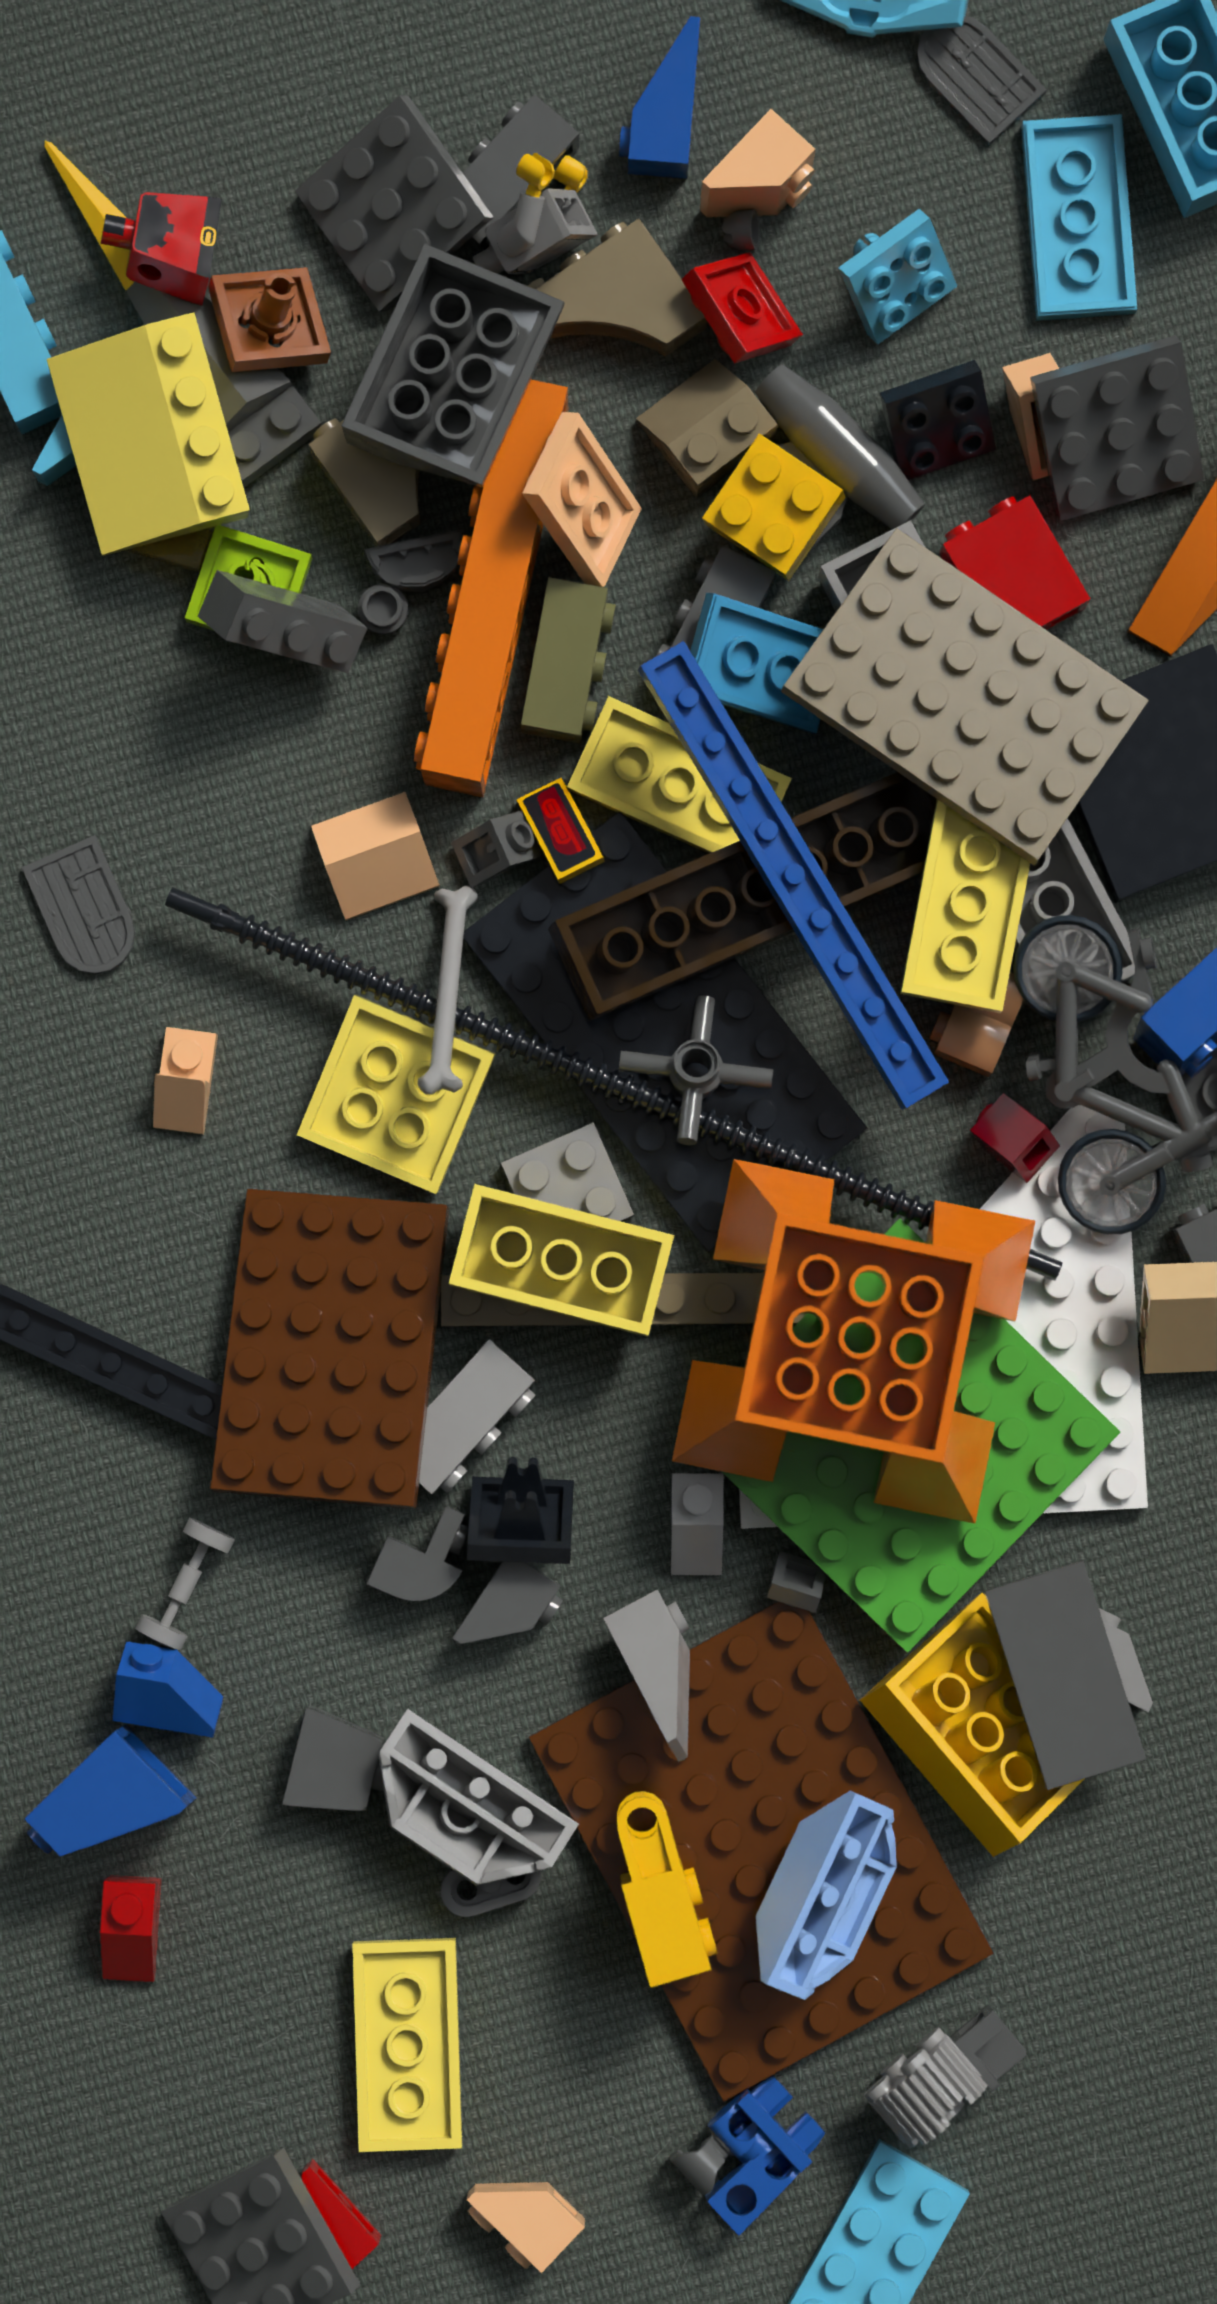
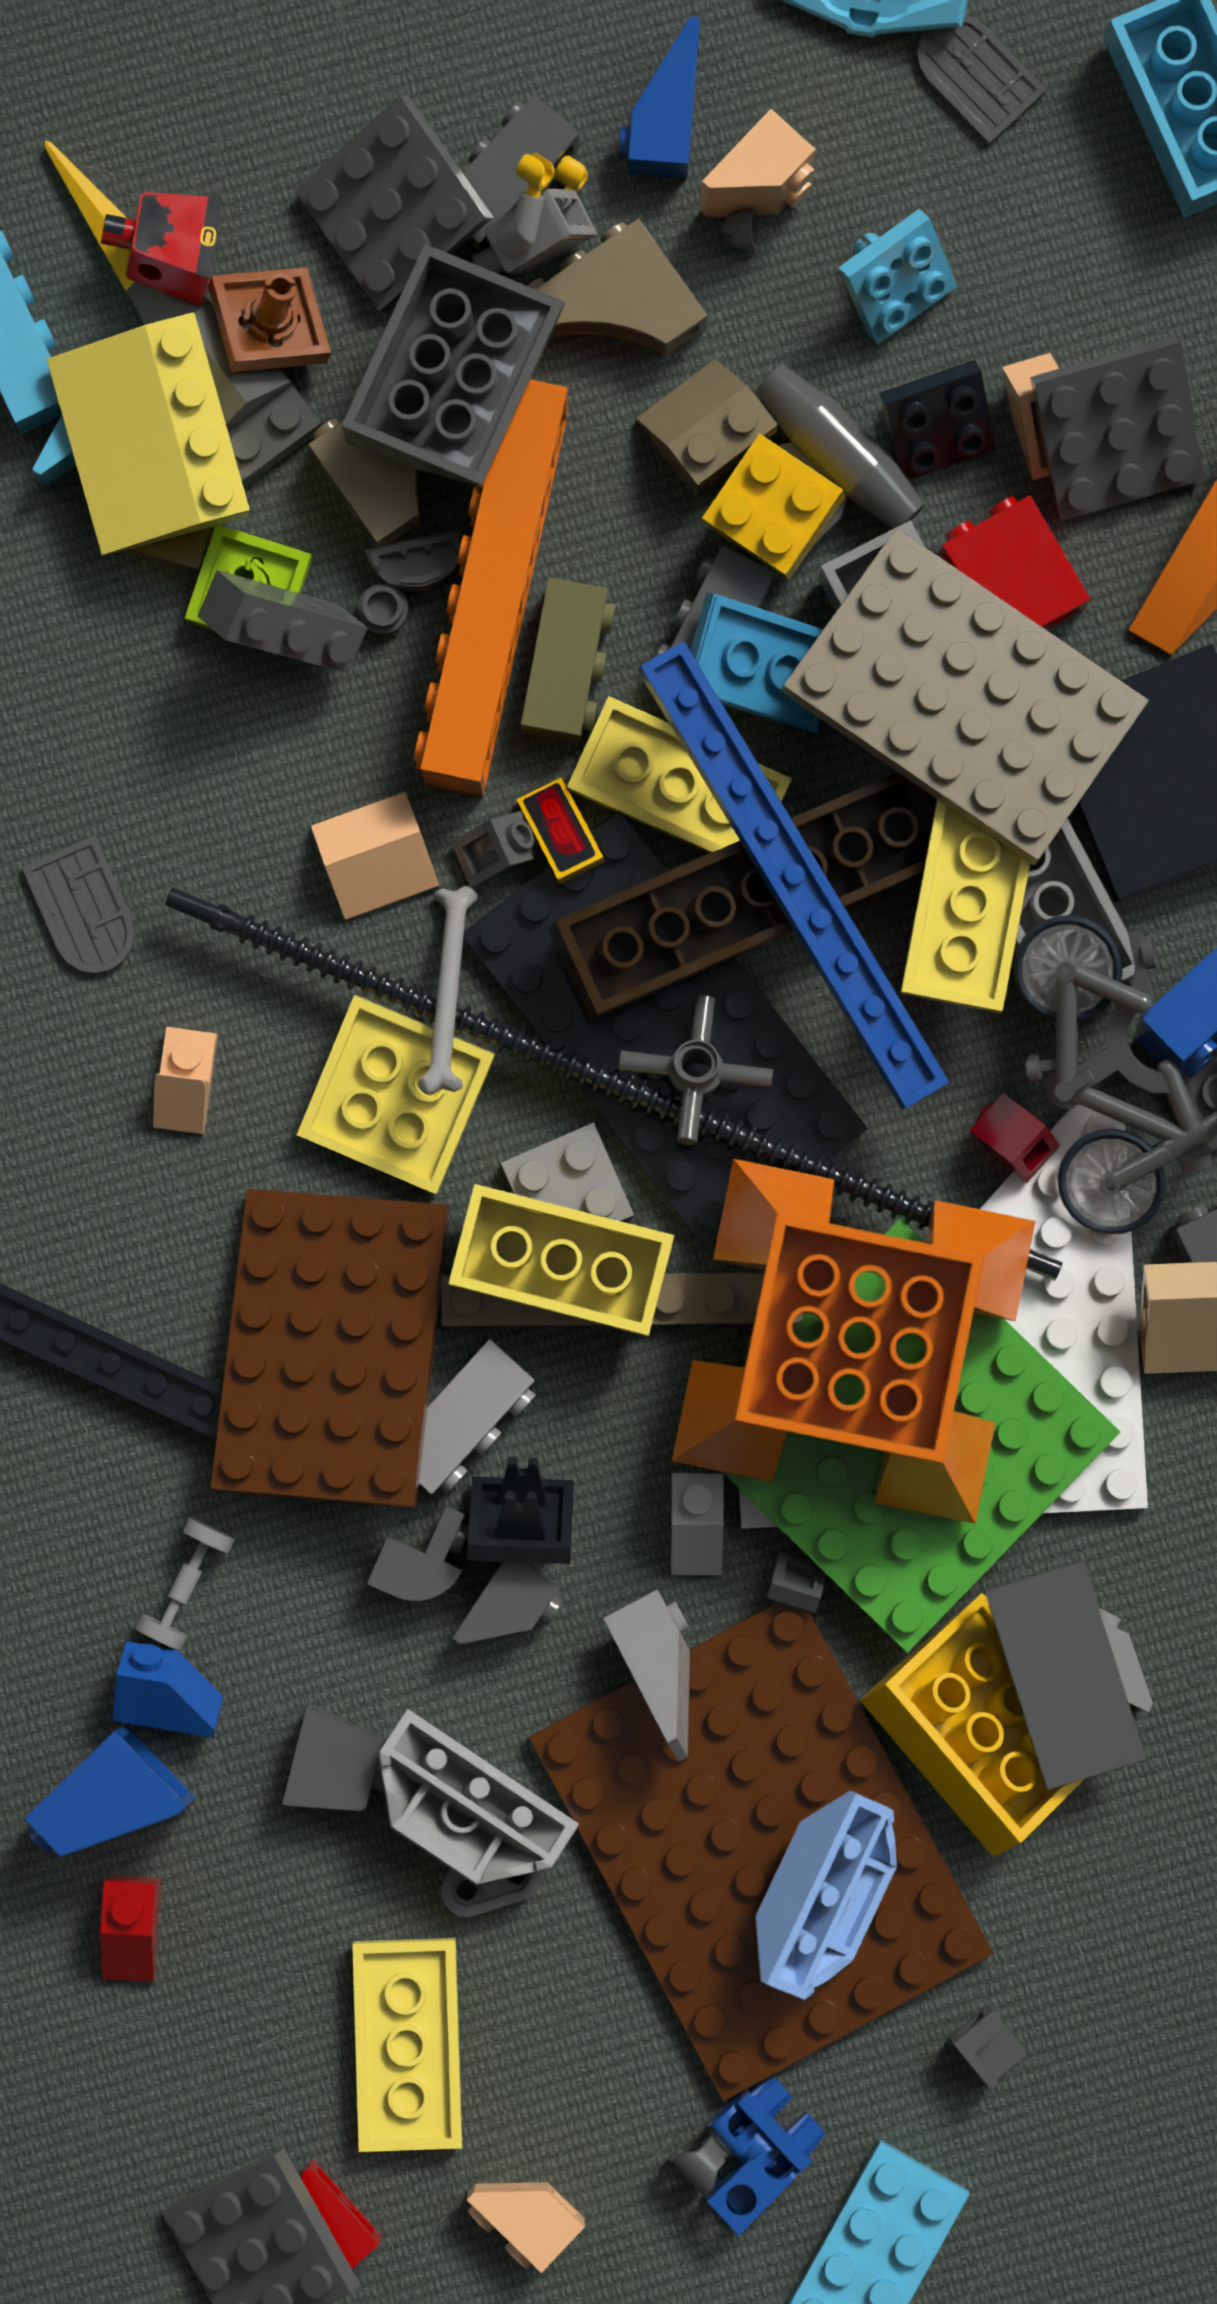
(582, 499): light nougat plate -> none
(662, 1897): yellow brick -> none
(741, 307): red plate -> none
(926, 2089): light grey brick -> none
(975, 1035): medium nougat brick -> none
(1079, 217): medium azure tile -> none

